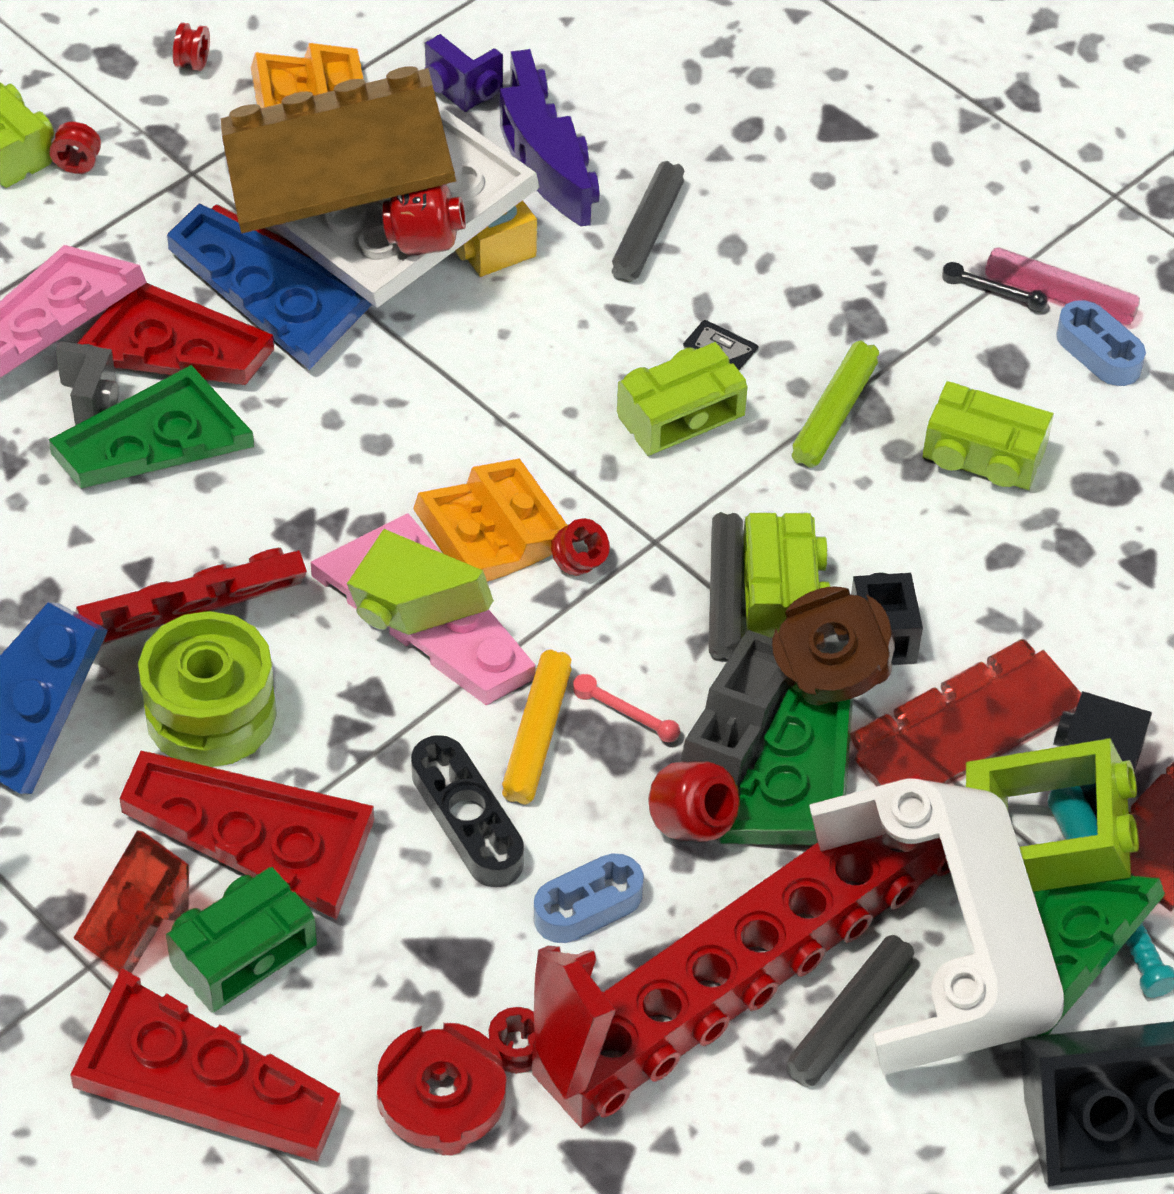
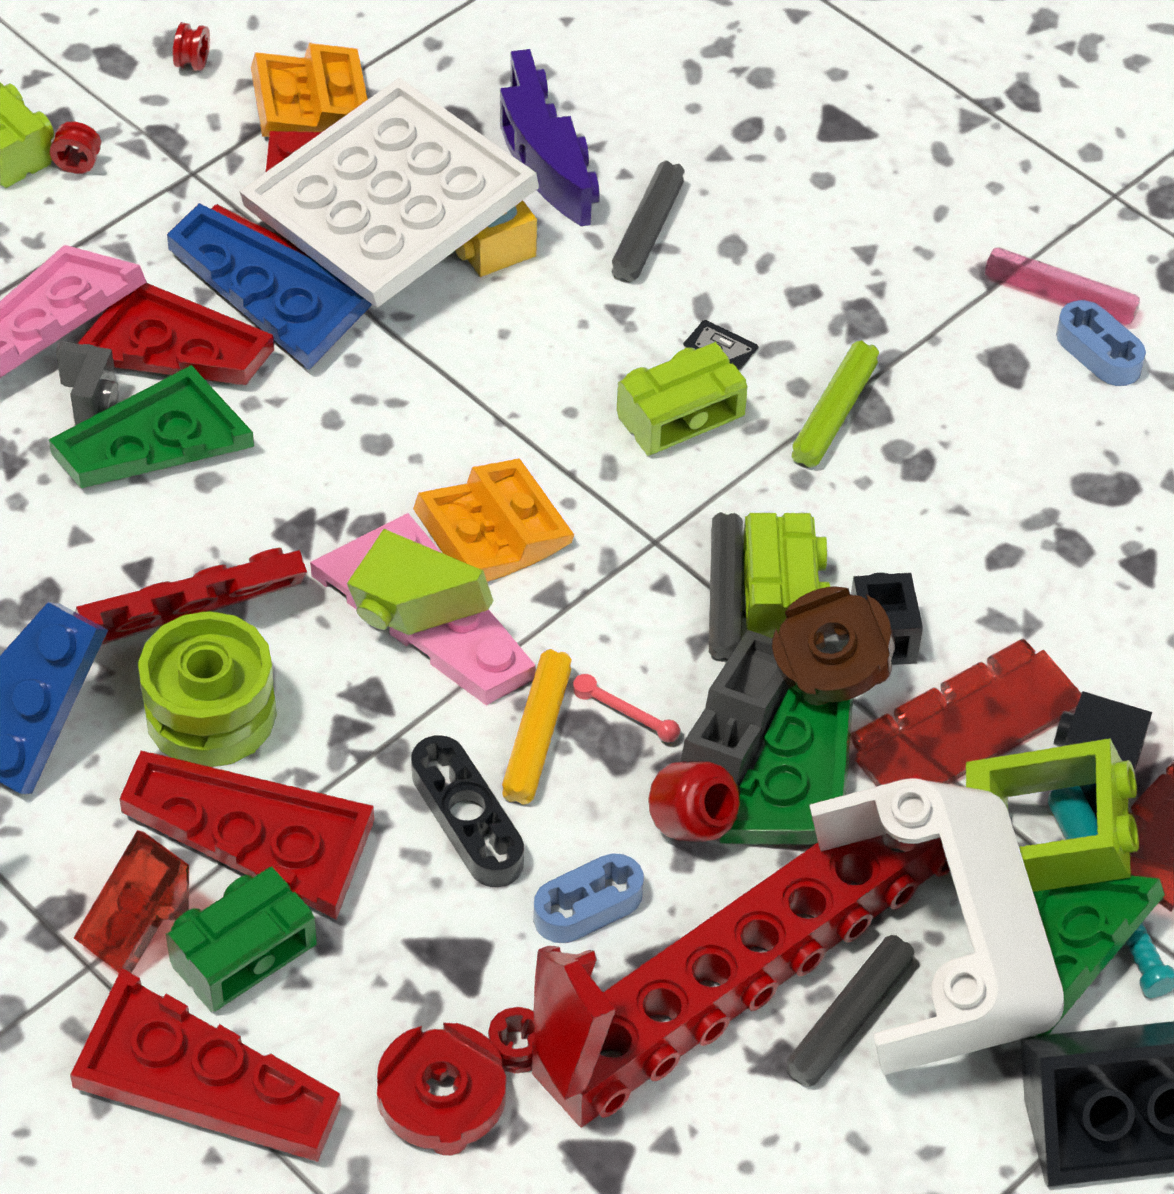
(335, 149): pearl gold slope -> none
(424, 220): red head -> none
(461, 78): dark purple bracket -> none
(583, 562): red bush -> none
(954, 273): black hinge -> none
(987, 436): lime brick -> none

